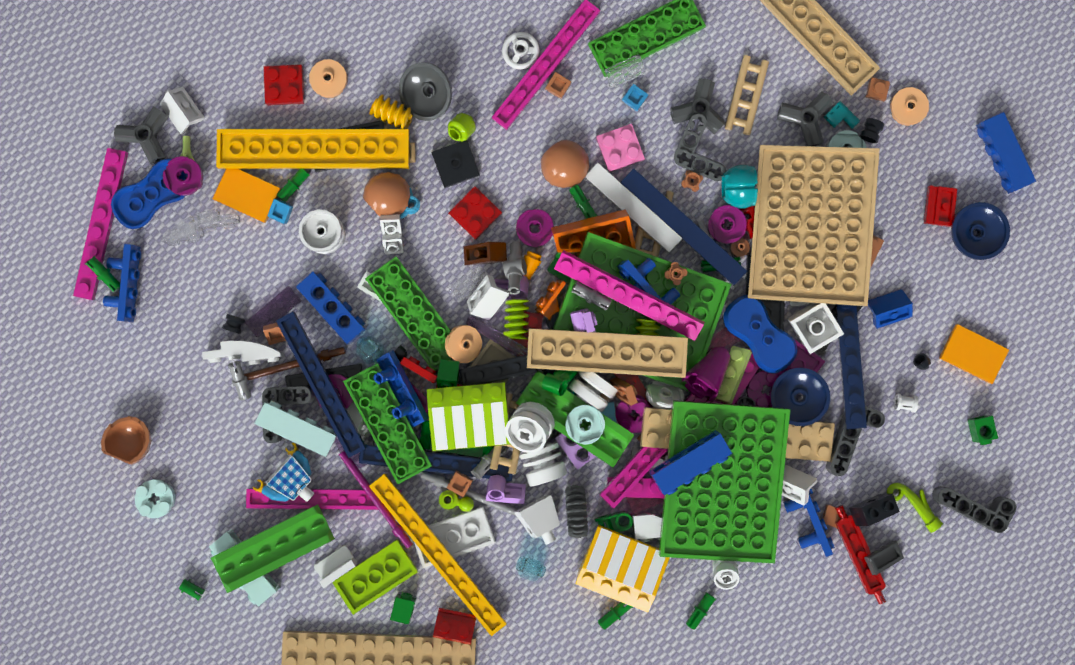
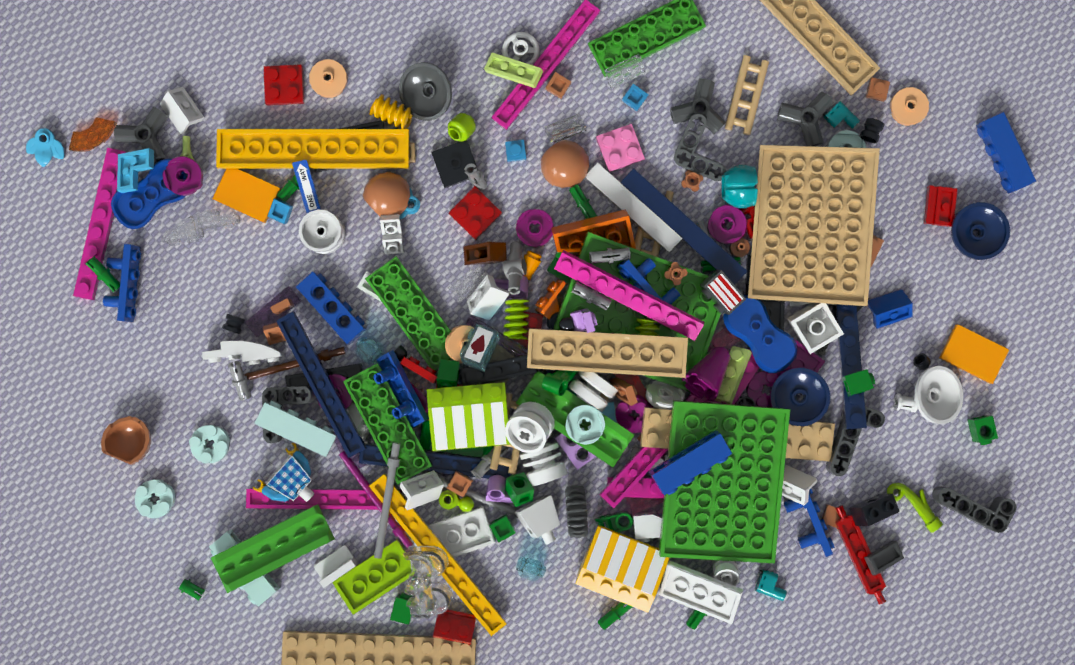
(45, 150): none -> medium azure plate
(93, 136): none -> clear orange tile
(128, 167): none -> medium azure plate
(198, 444): none -> light aqua plate
(282, 306): none -> nougat tile
(306, 185): none -> sticker
(393, 463): none -> light grey bar
(422, 489): none -> white panel
(430, 597): none -> clear piece
(475, 176): none -> light grey pin
(479, 347): none -> brick
(502, 528): none -> green brick
(513, 70): none -> yellowish green plate
(515, 150): none -> dark azure plate
(519, 489): none -> green brick
(565, 128): none -> clear plate
(566, 324): none -> black hinge
(620, 254): none -> light grey pin
(700, 592): none -> white tile
(722, 292): none -> brick
(766, 585): none -> teal piece
(858, 382): none -> green brick
(939, 395): none -> white dish

